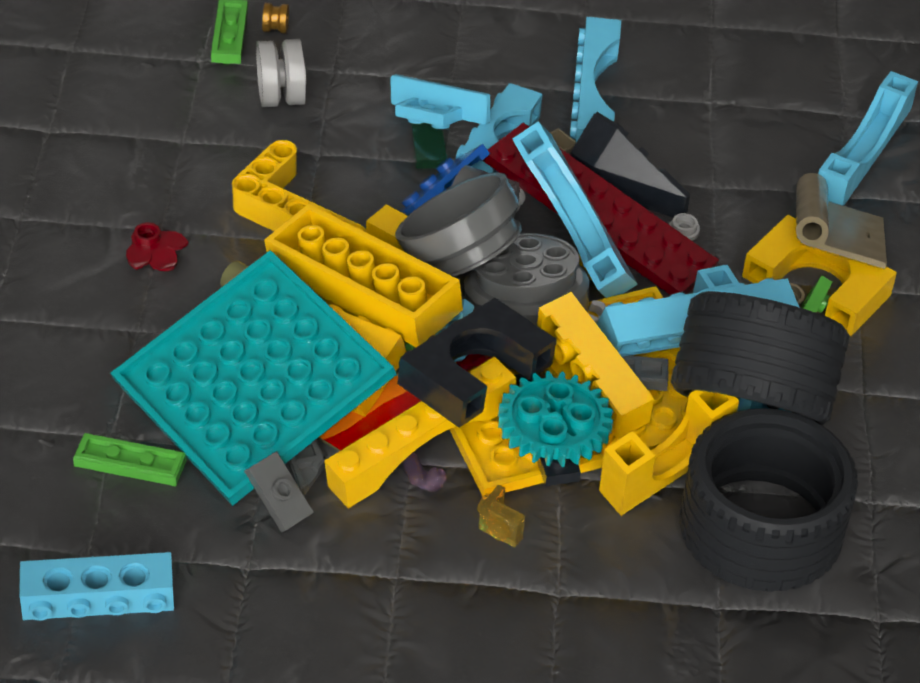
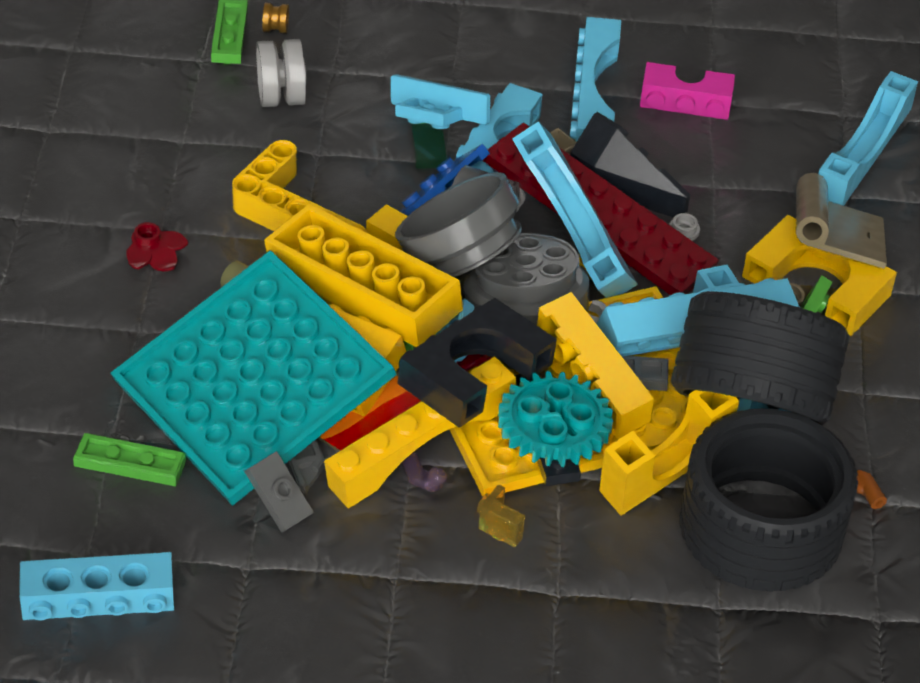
(668, 93): none -> dark pink arch
(870, 489): none -> dark orange arm

